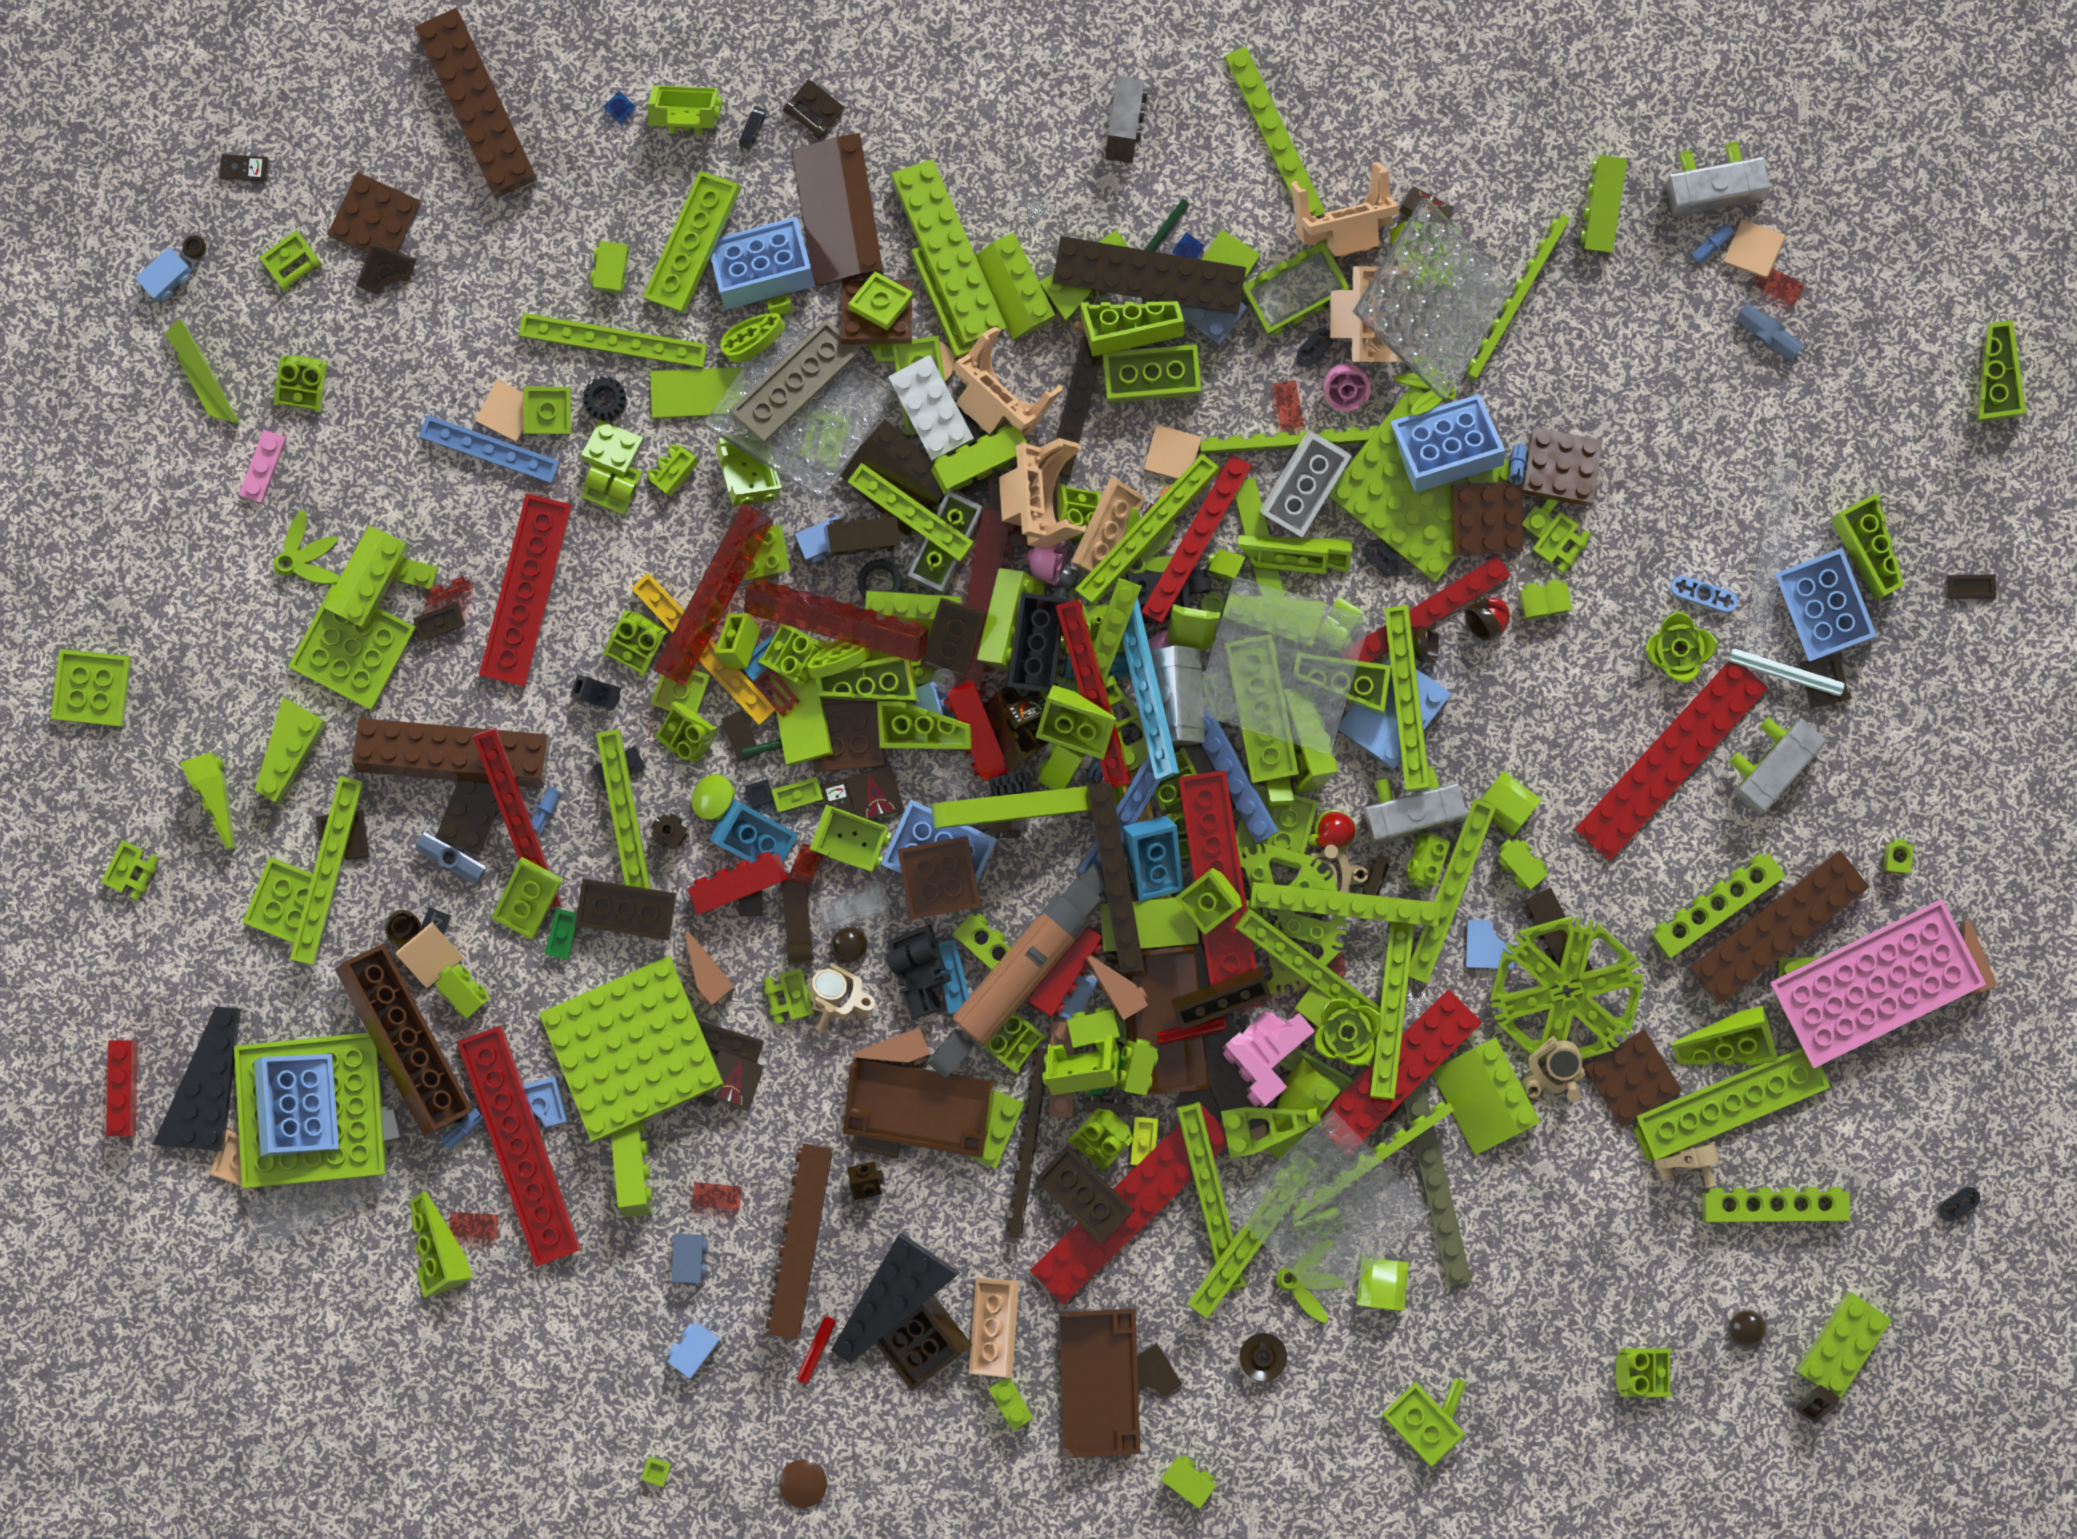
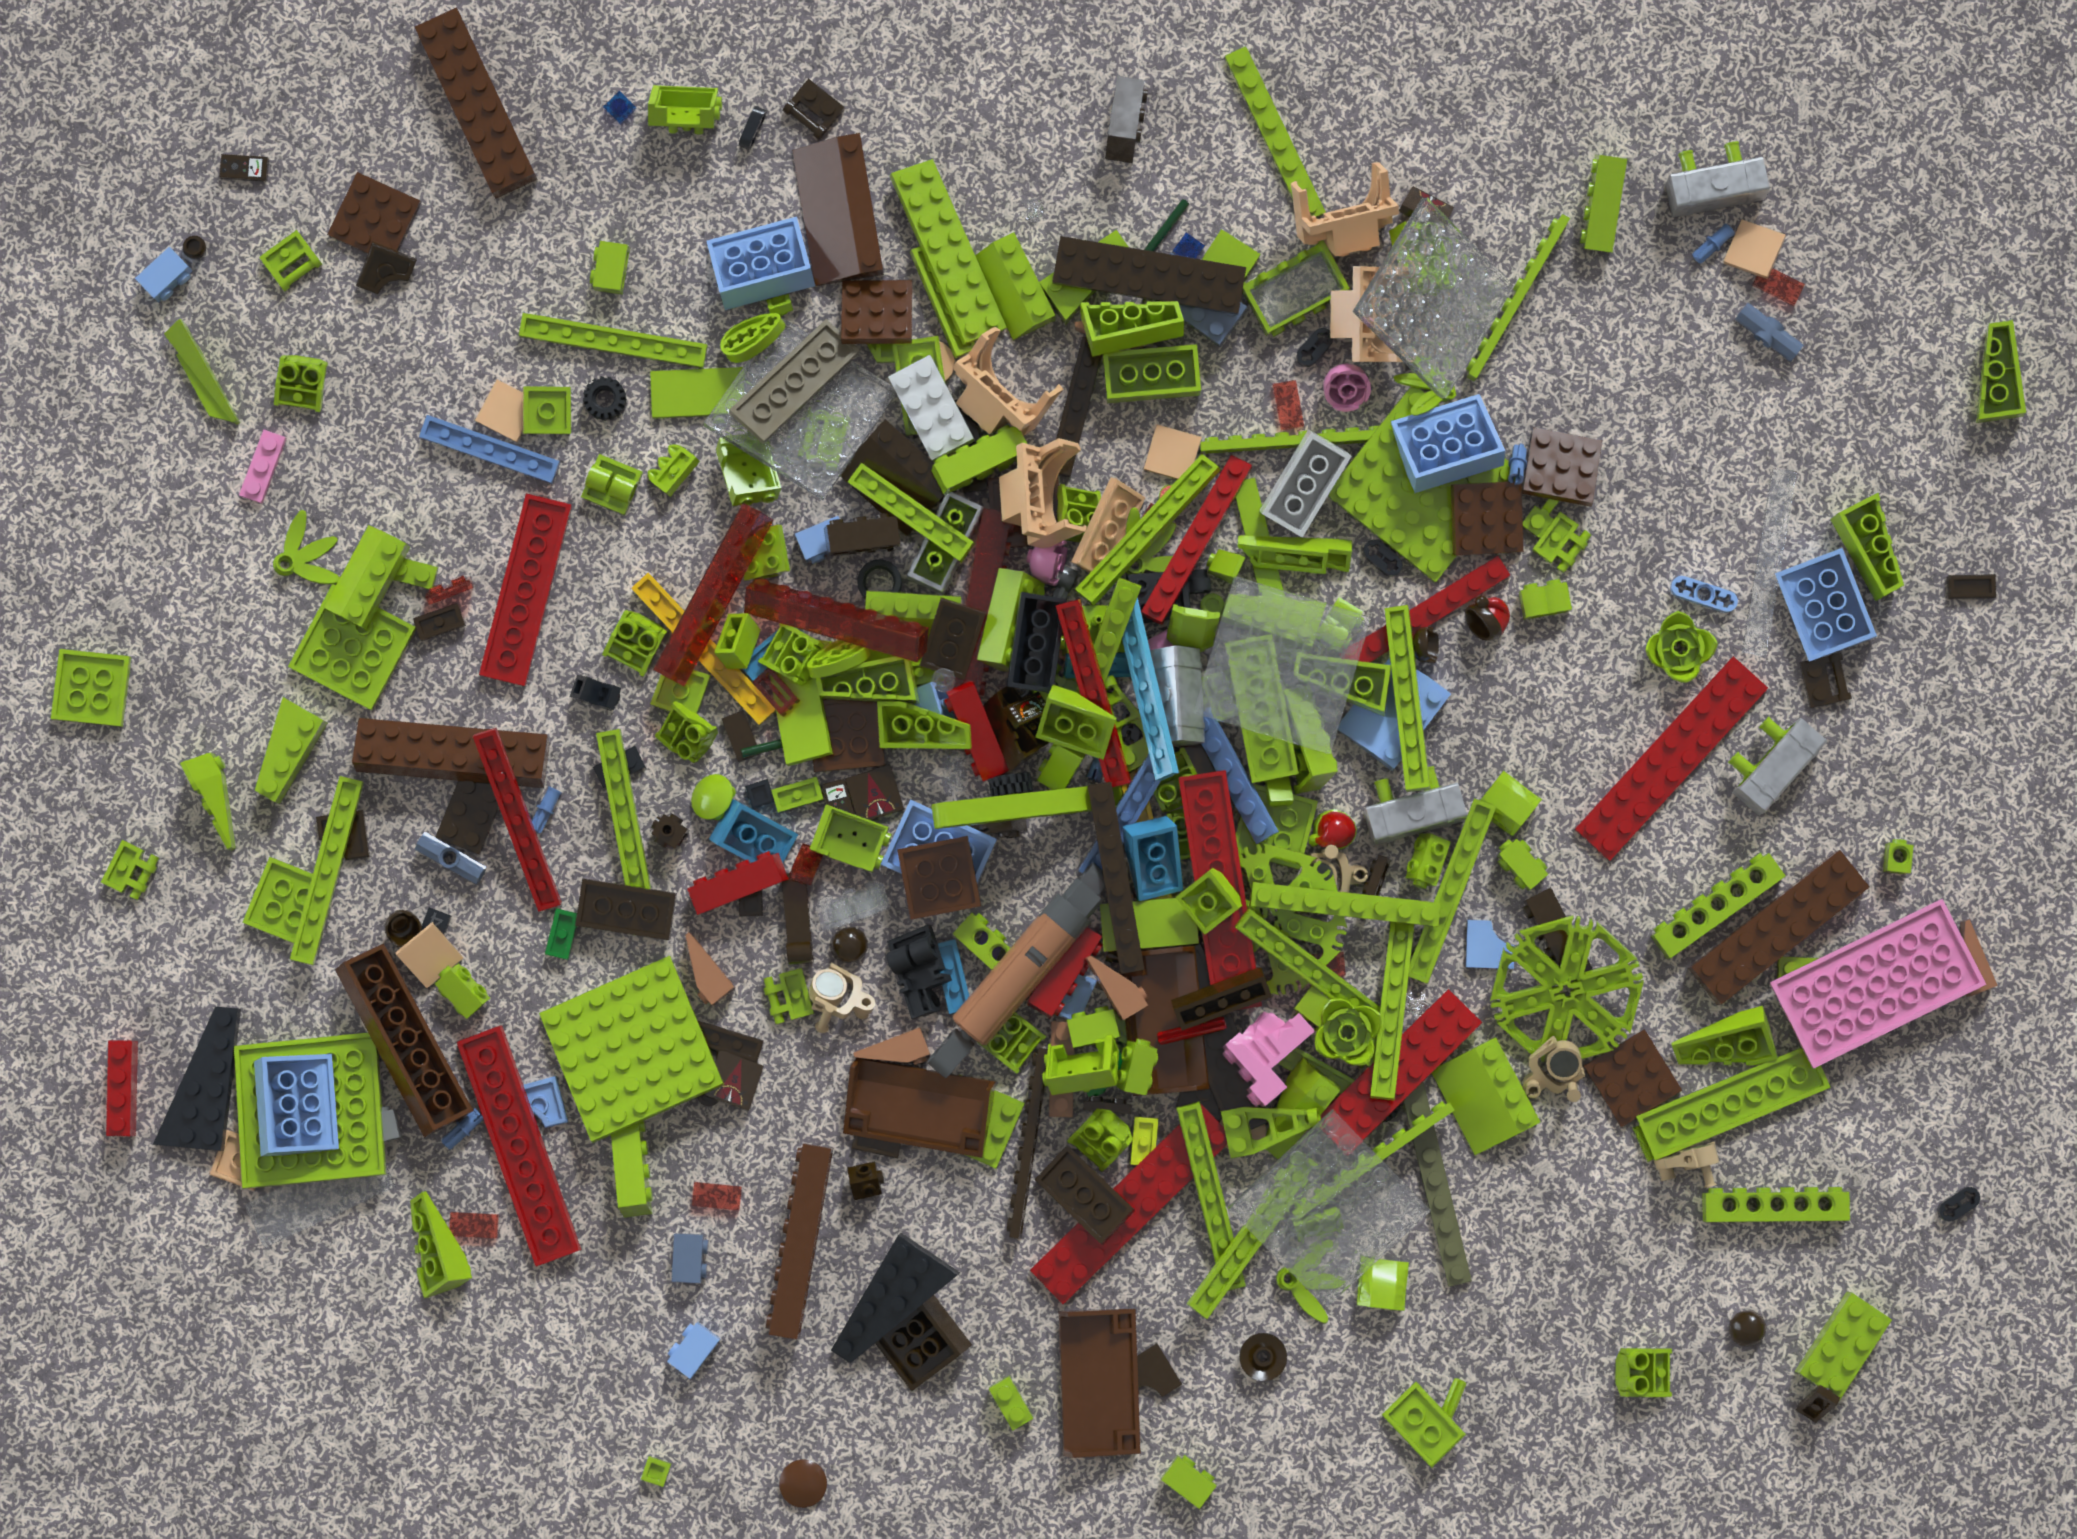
(527, 898): lime tile -> none
(611, 448): plate -> none
(692, 242): lime plate -> none
(816, 1350): red axle -> none
(881, 300): lime plate -> none
(993, 1327): light nougat tile -> none
(1786, 672): light aqua axle -> none

